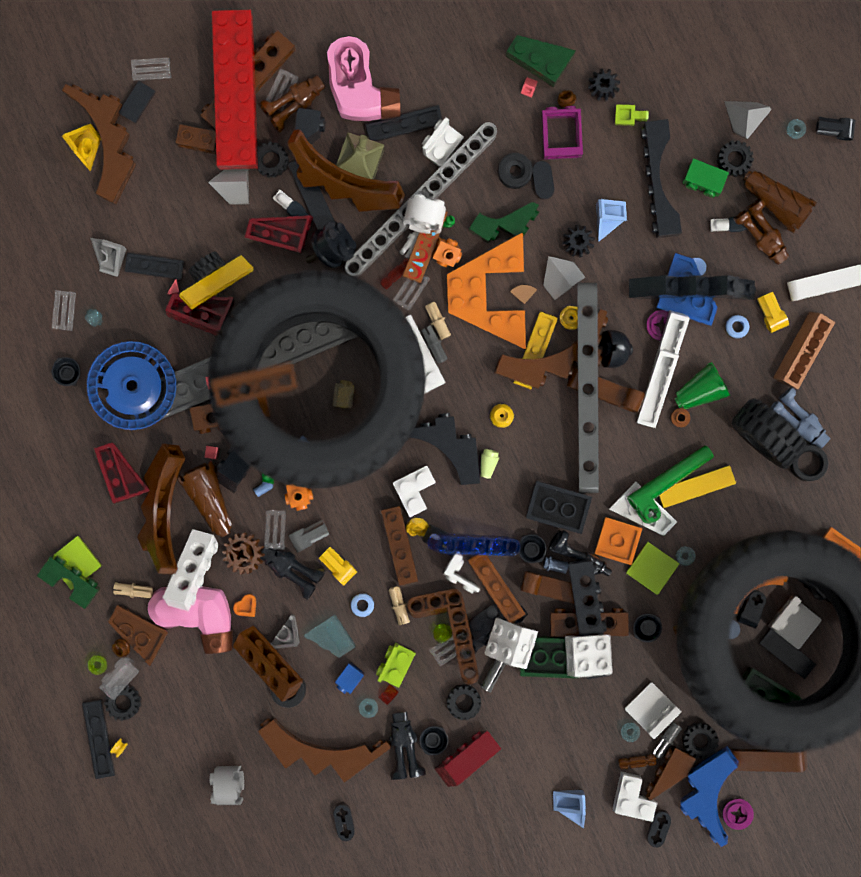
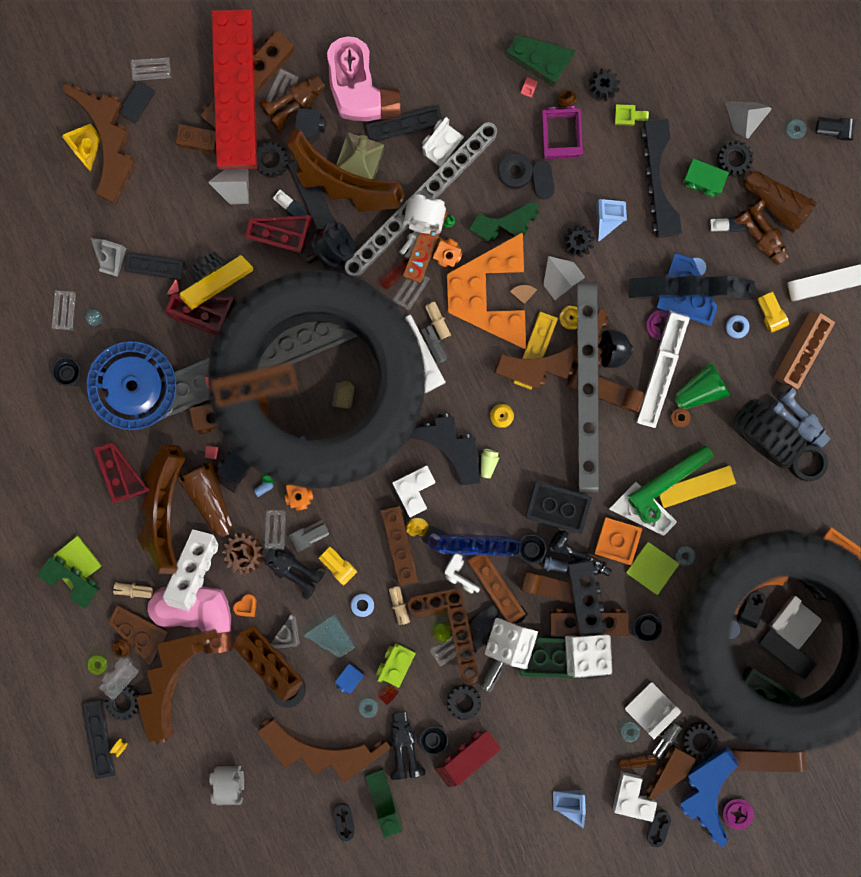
(156, 705): none -> reddish brown arch
(385, 805): none -> dark green arch

